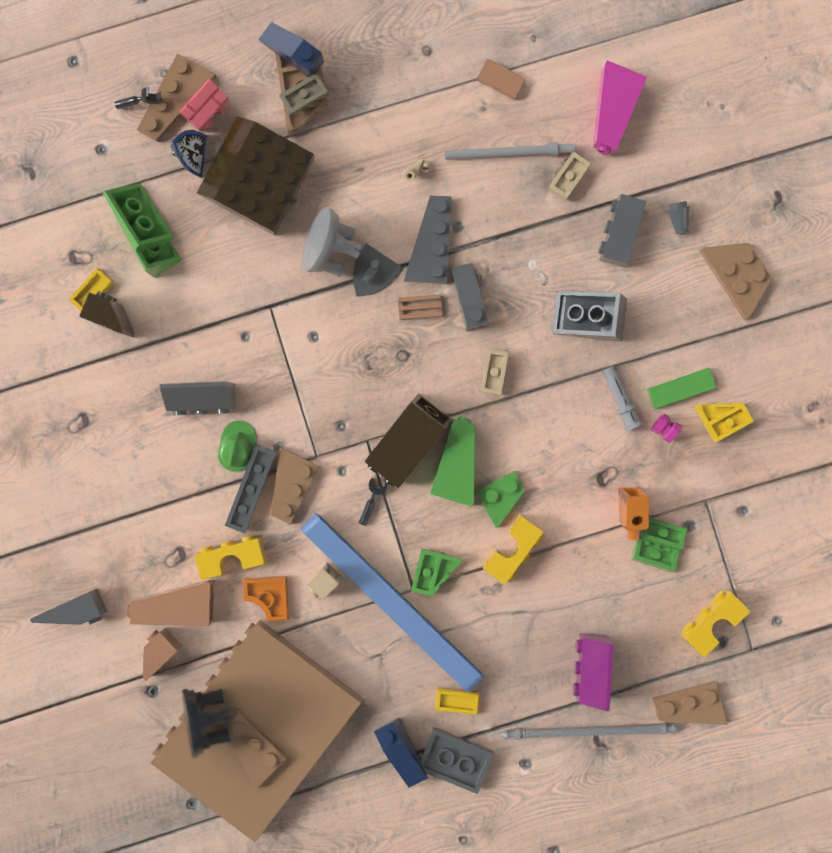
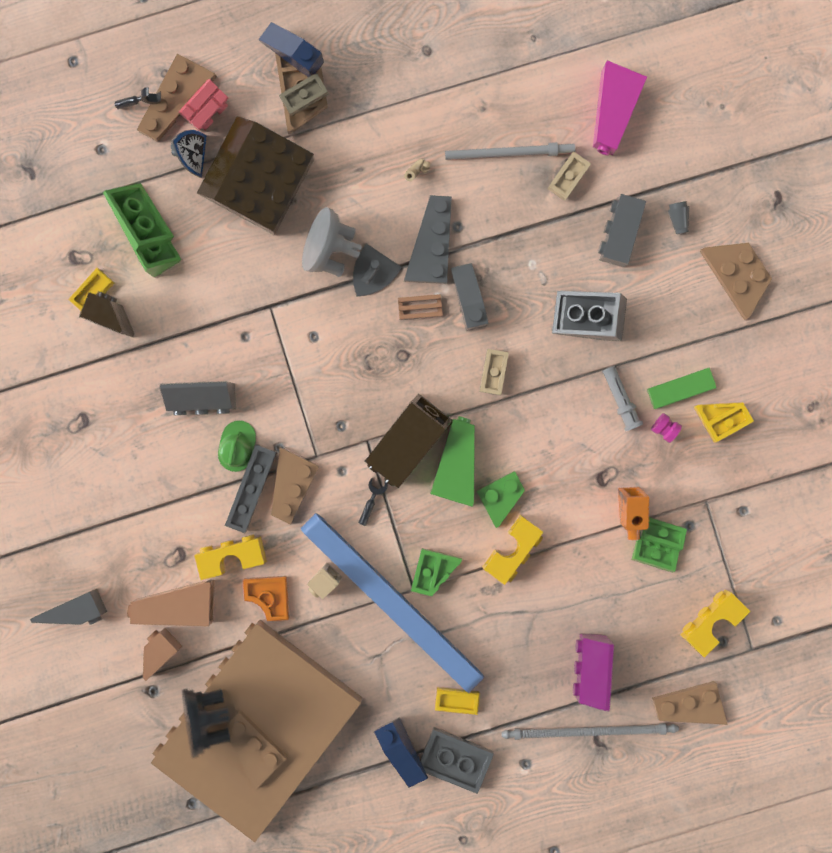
(500, 79): nougat tile -> none

